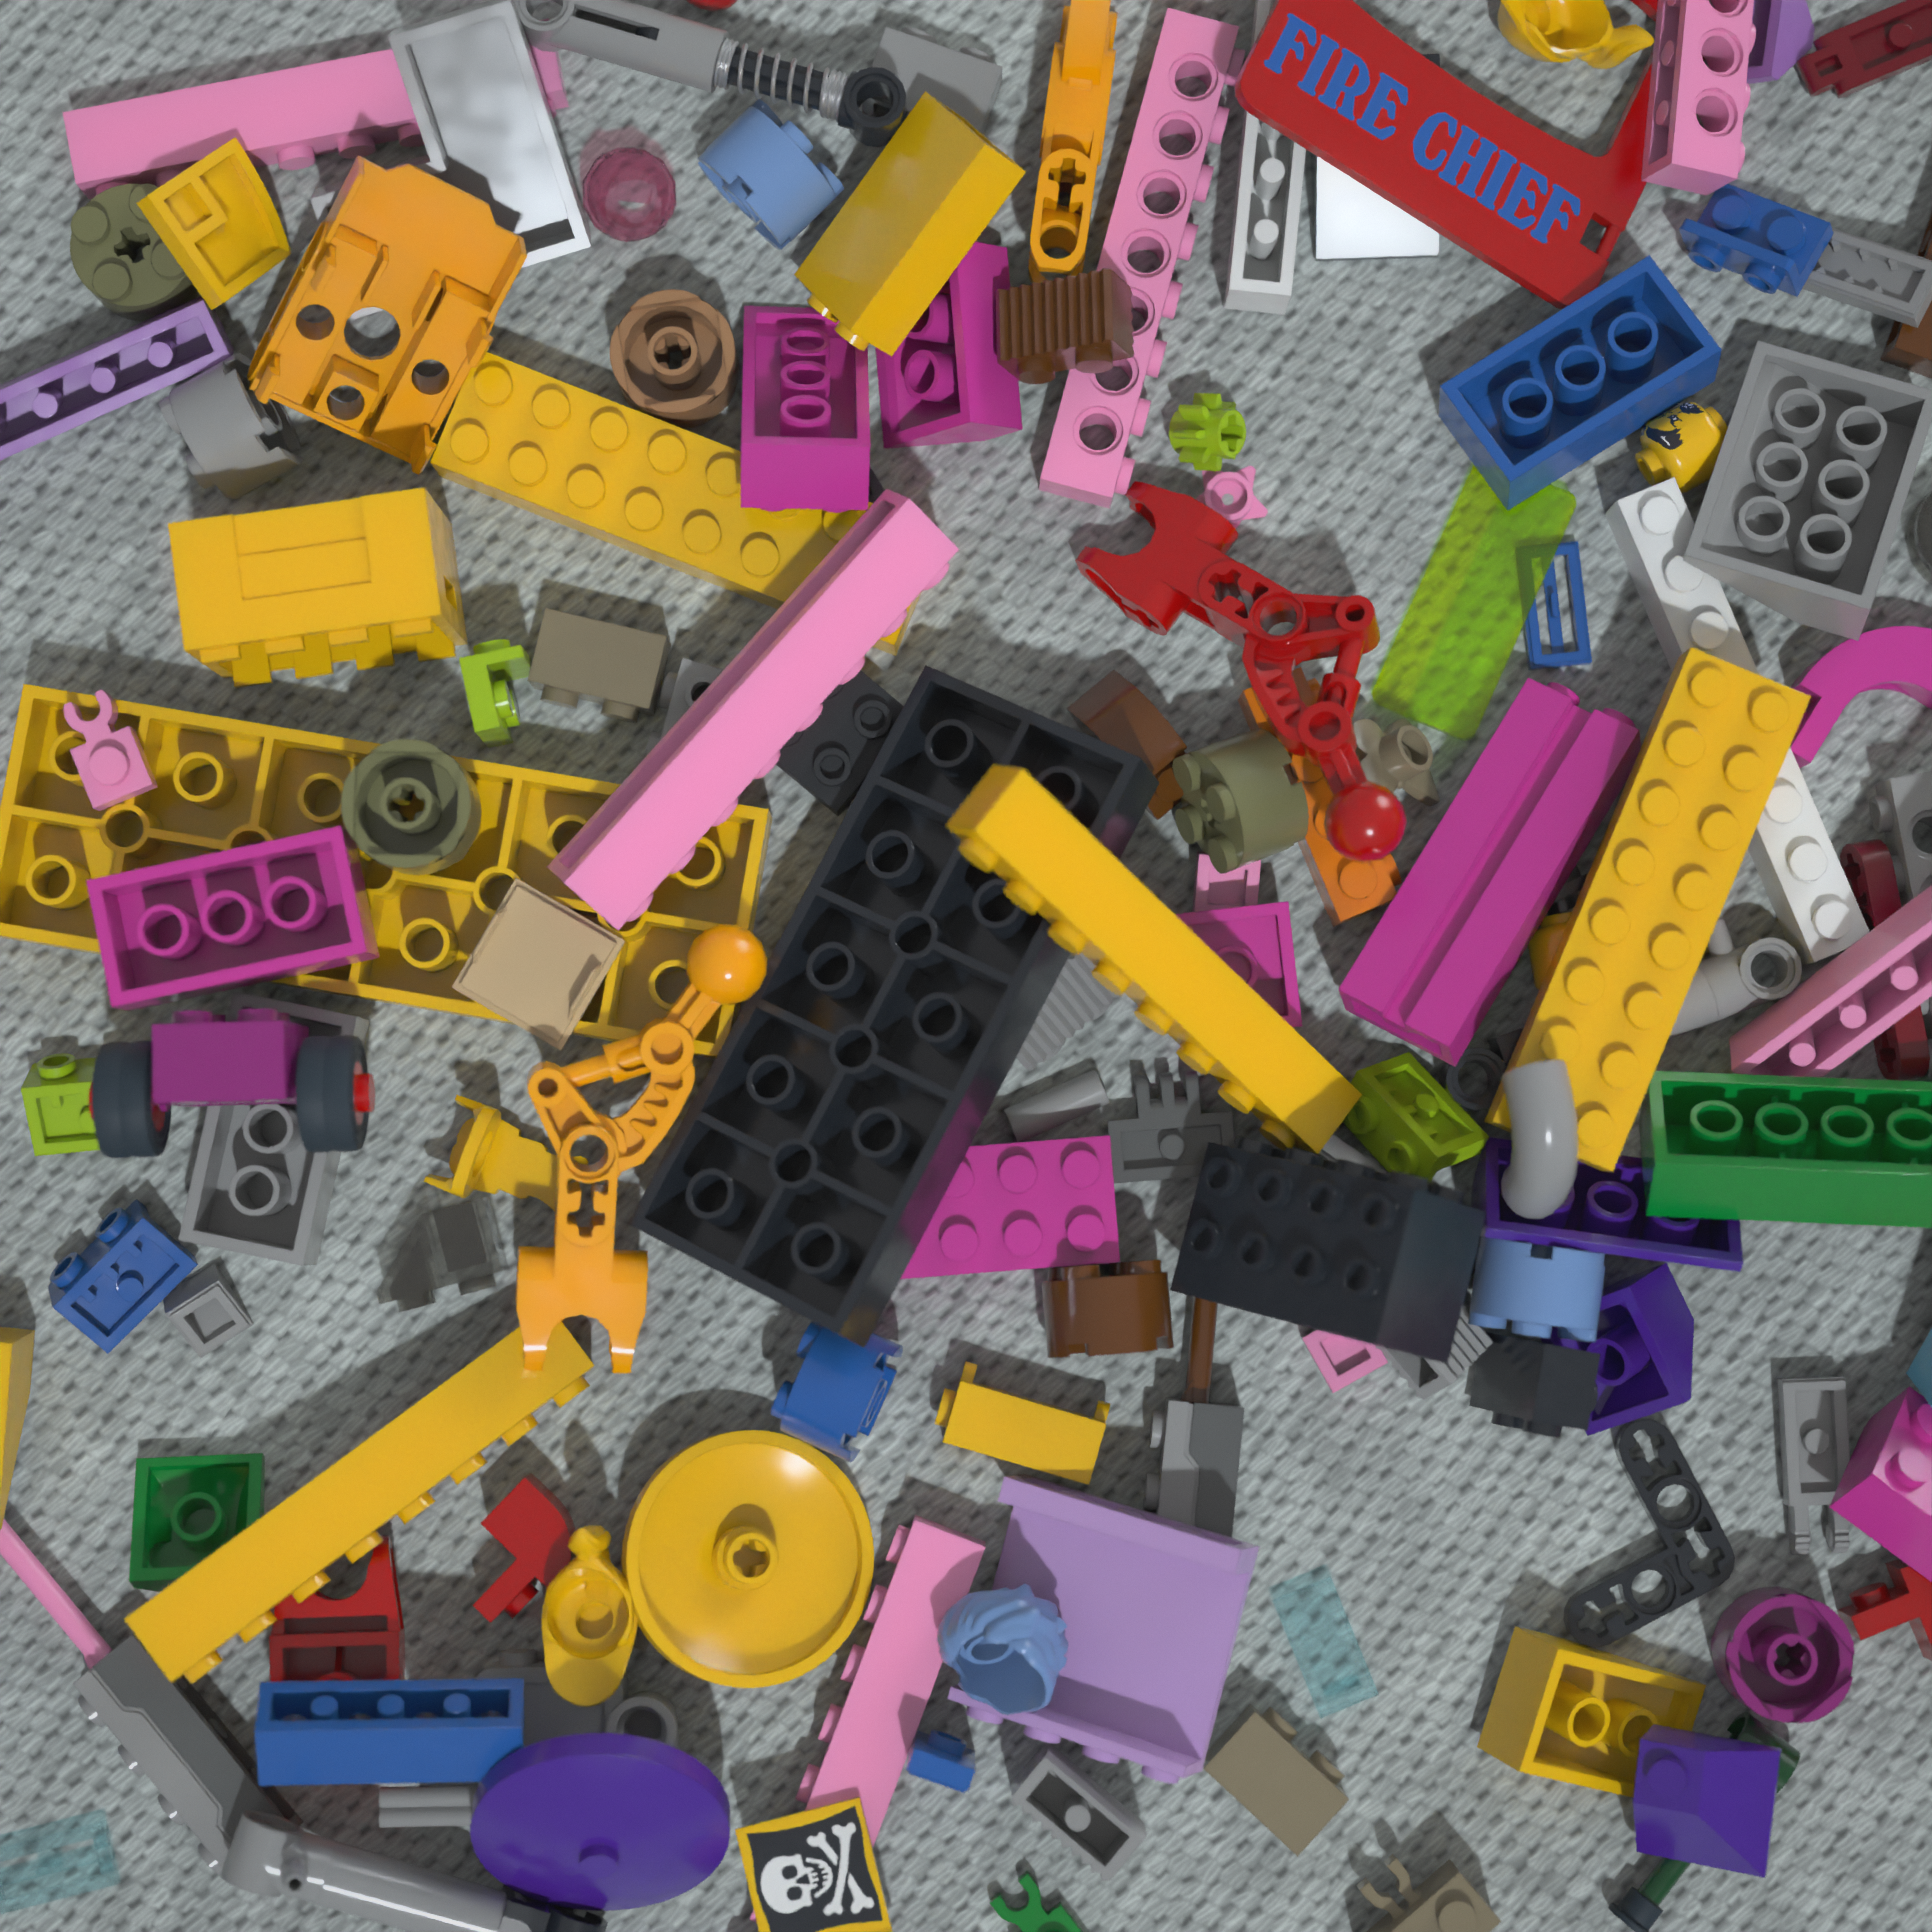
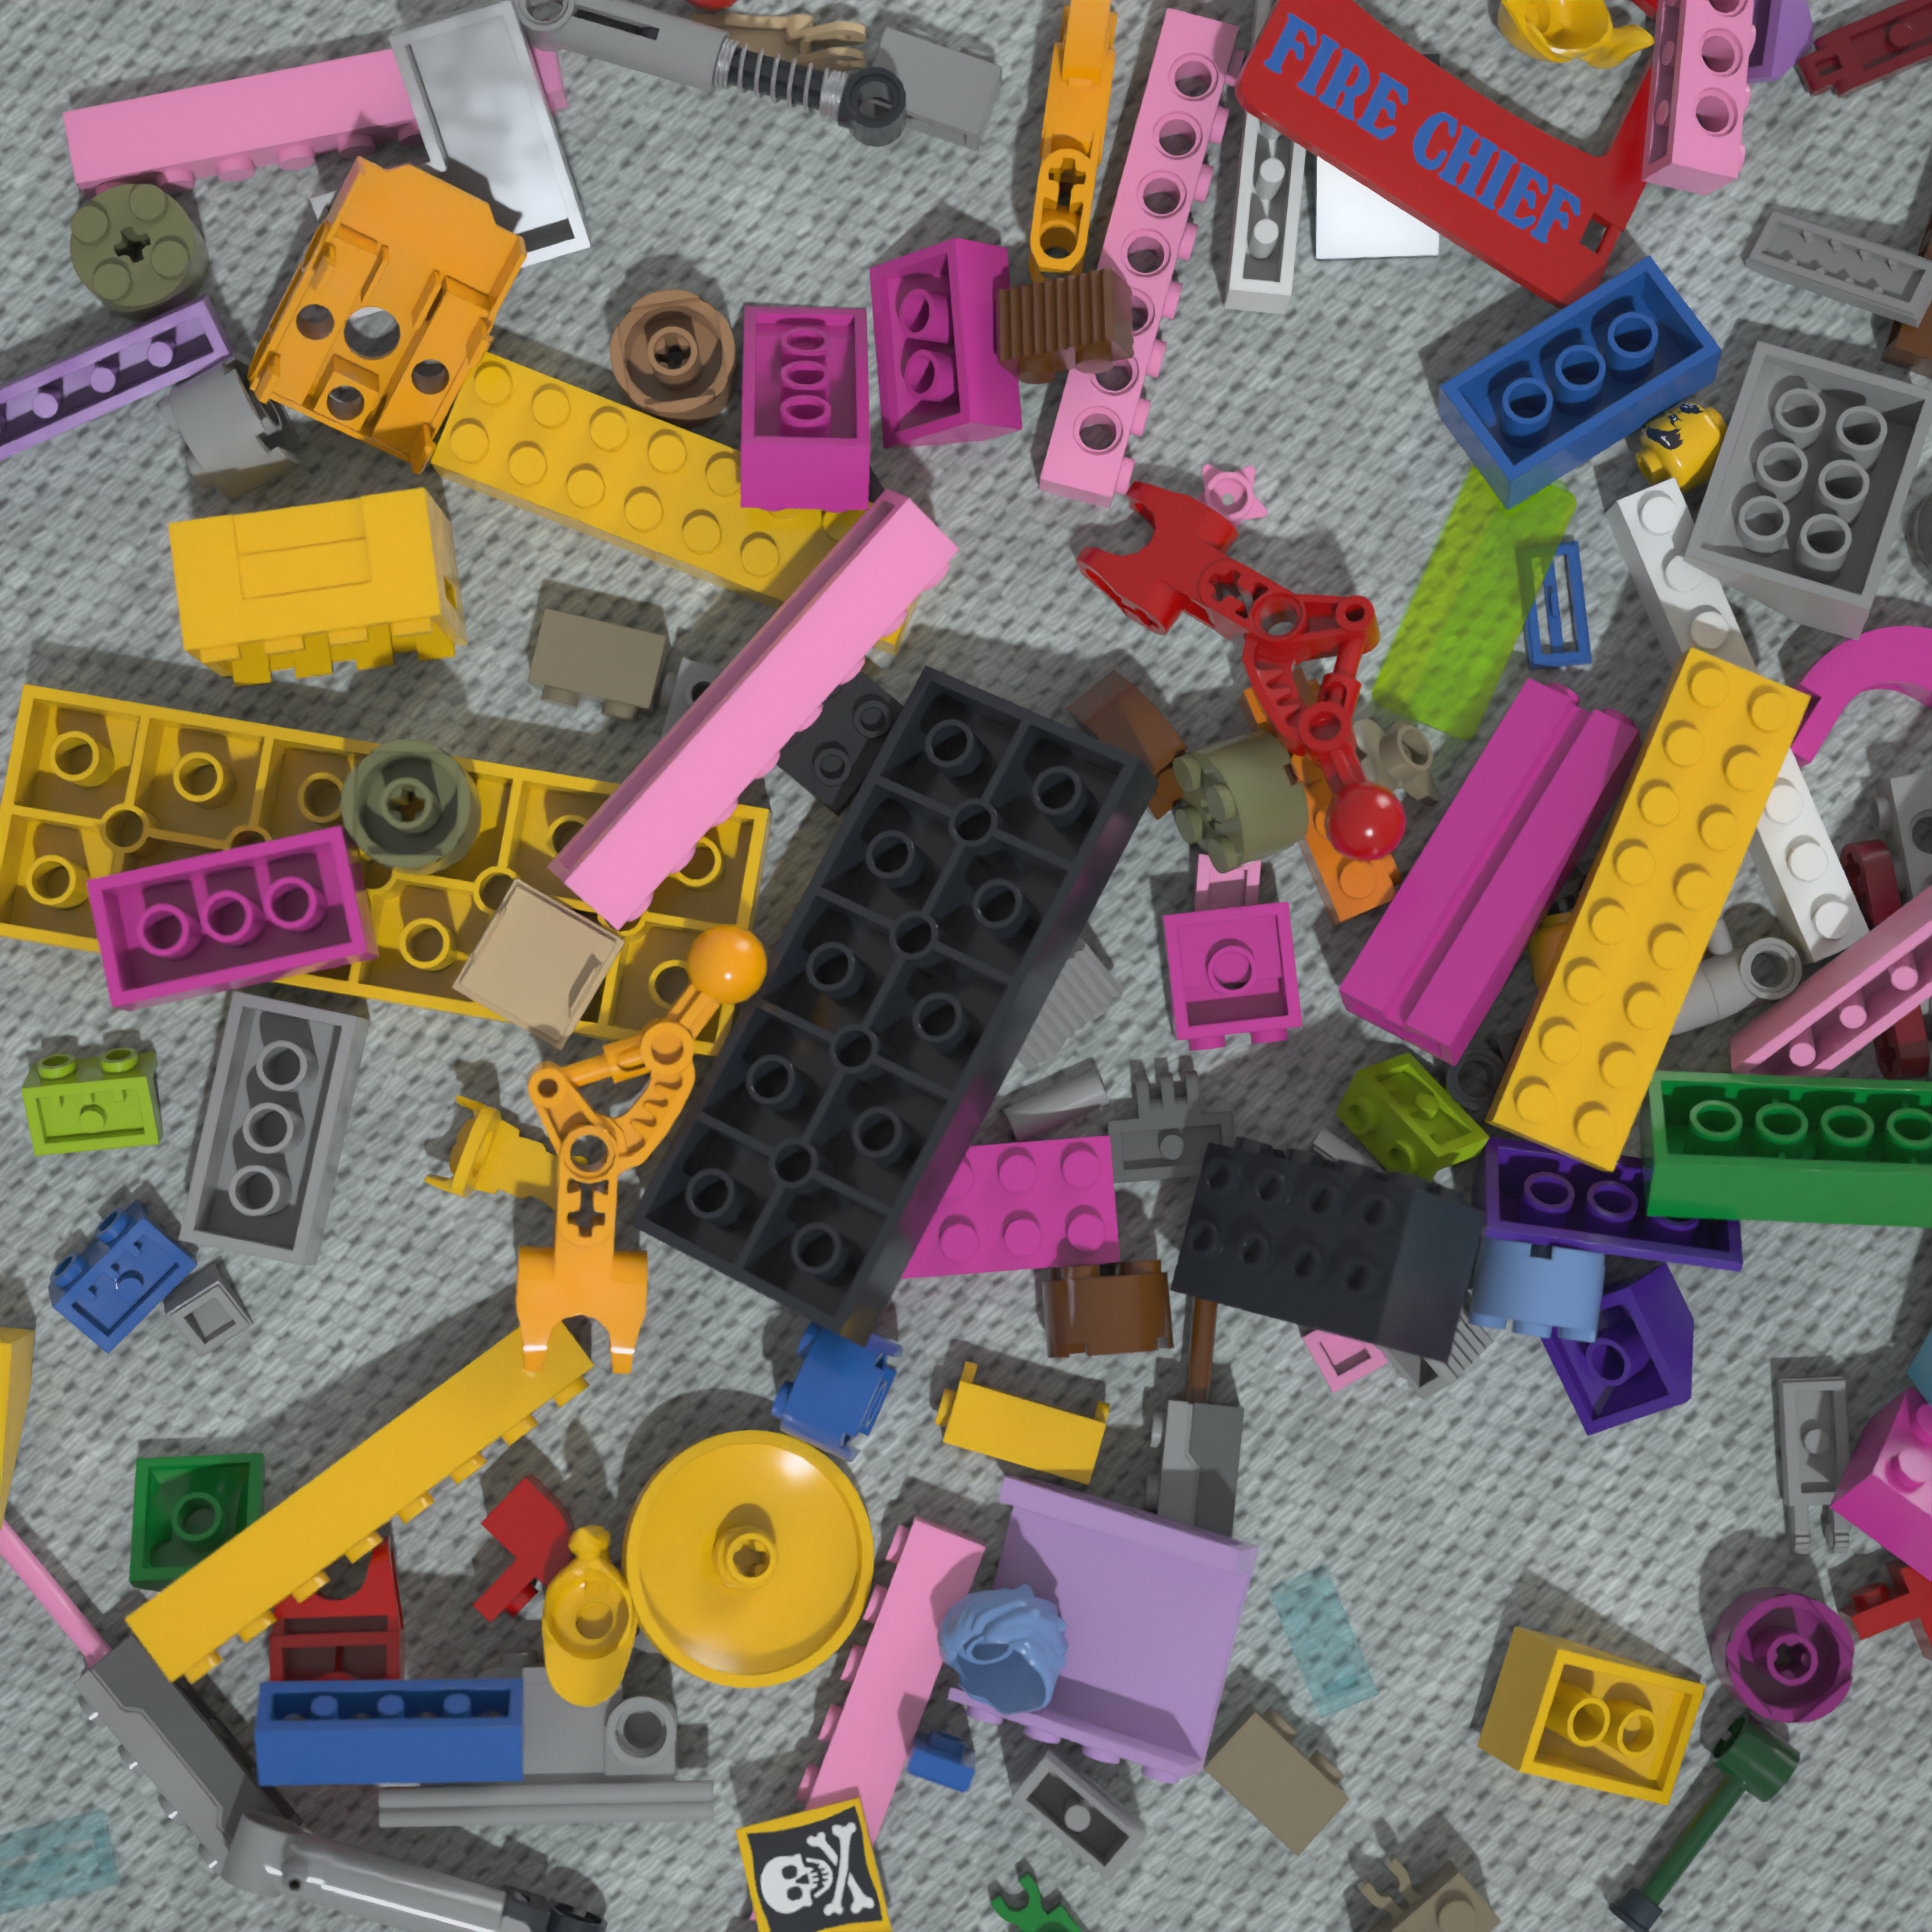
(111, 760): bright pink plate -> none
(218, 223): yellow plate -> none
(225, 1064): brick -> none
(444, 1250): clear smoke slope -> none
(489, 699): lime bracket -> none
(600, 1821): dark purple dish -> none
(629, 176): clear pink hair -> none
(769, 174): medium blue brick -> none
(794, 38): none -> tan arm
(907, 226): yellow brick -> none
(1152, 959): yellow brick -> none
(1207, 431): lime gear -> none
(1535, 1385): black brick -> none
(1542, 1138): light grey cylinder -> none
(1669, 1560): black beam -> none
(1705, 1799): dark purple slope -> none
(1756, 239): blue bracket -> none

